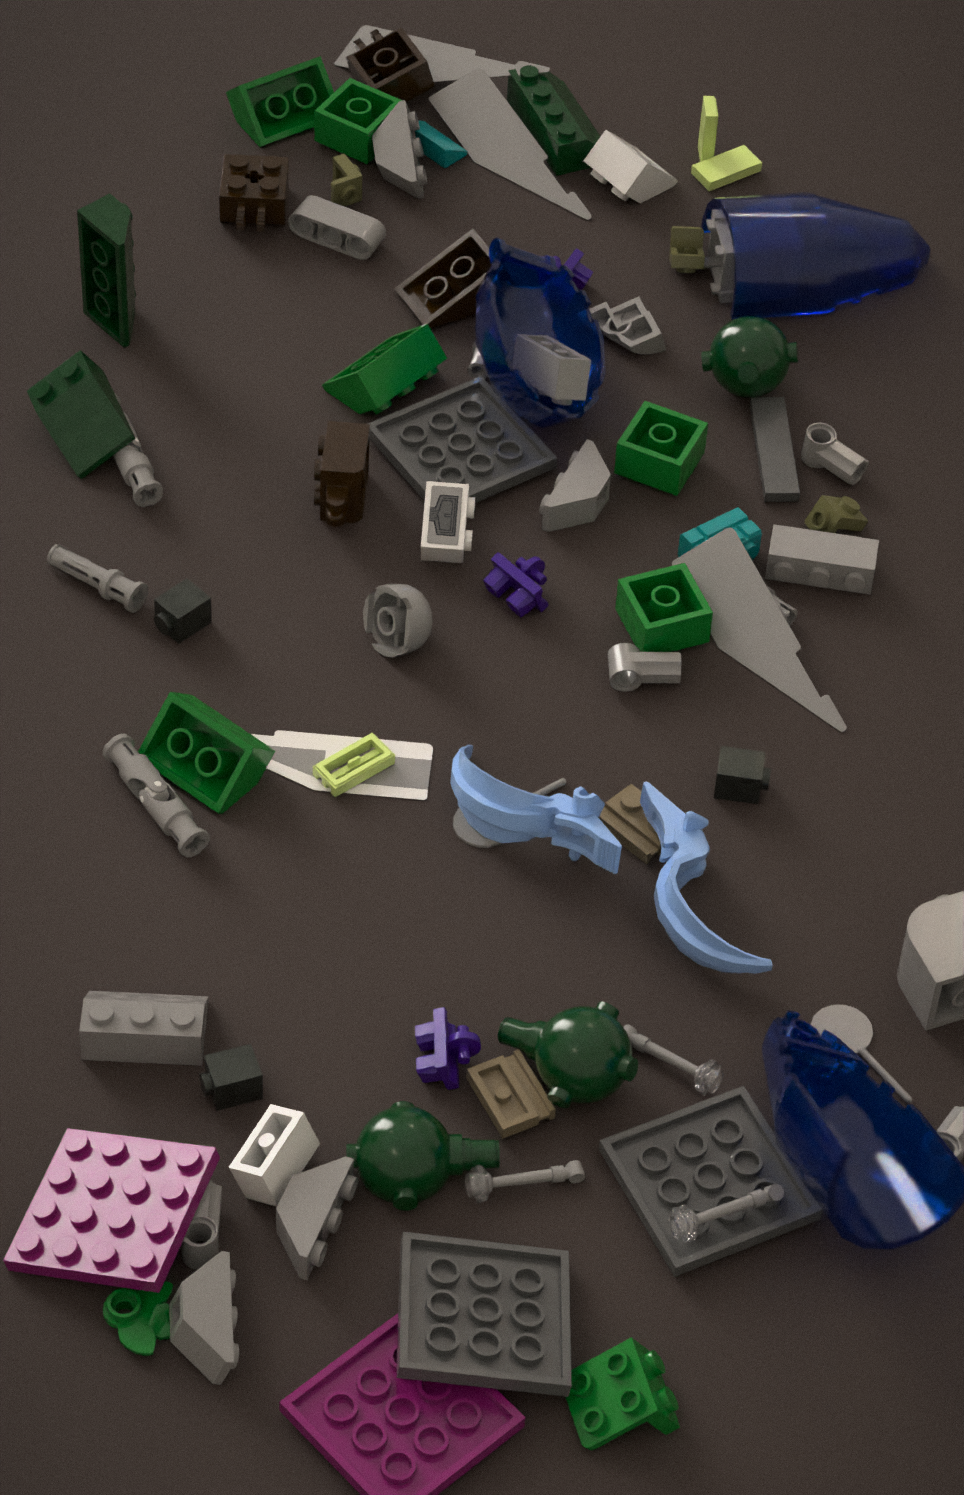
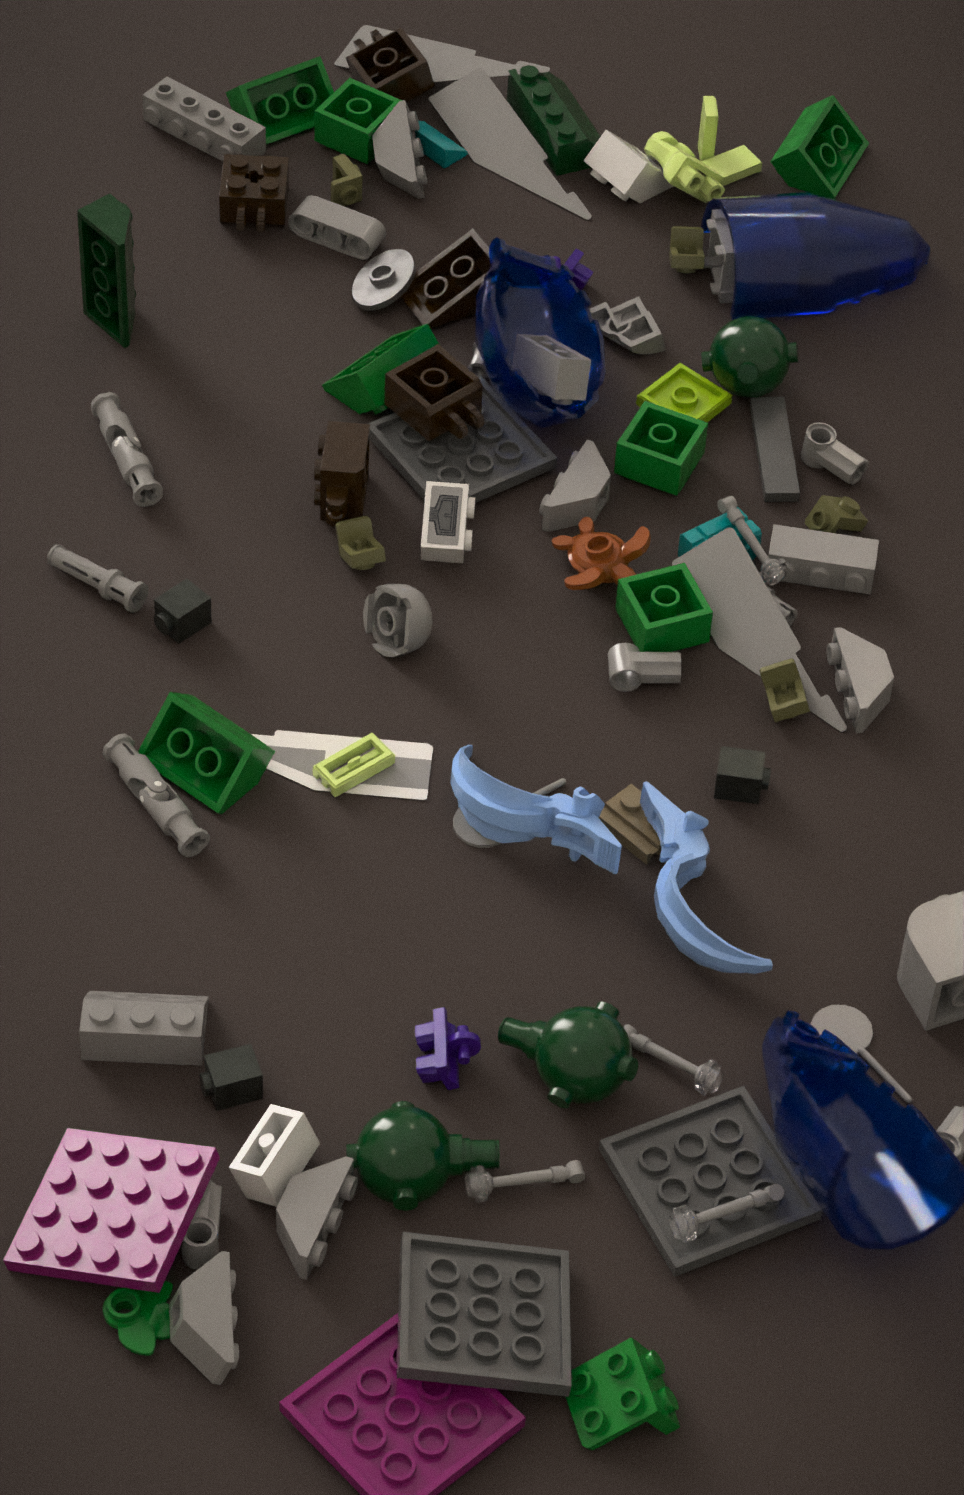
(81, 413): dark green slope -> none
(202, 121): none -> light grey brick
(358, 544): none -> olive bracket
(383, 279): none -> piece
(435, 394): none -> dark brown hinge
(510, 1093): dark tan plate -> none
(522, 580): dark purple hips -> none
(600, 555): none -> dark orange animal
(683, 169): none -> yellowish green hips
(687, 393): none -> lime plate
(771, 570): none -> light grey piece
(784, 690): none -> olive bracket
(820, 149): none -> green slope
(861, 675): none -> light grey slope

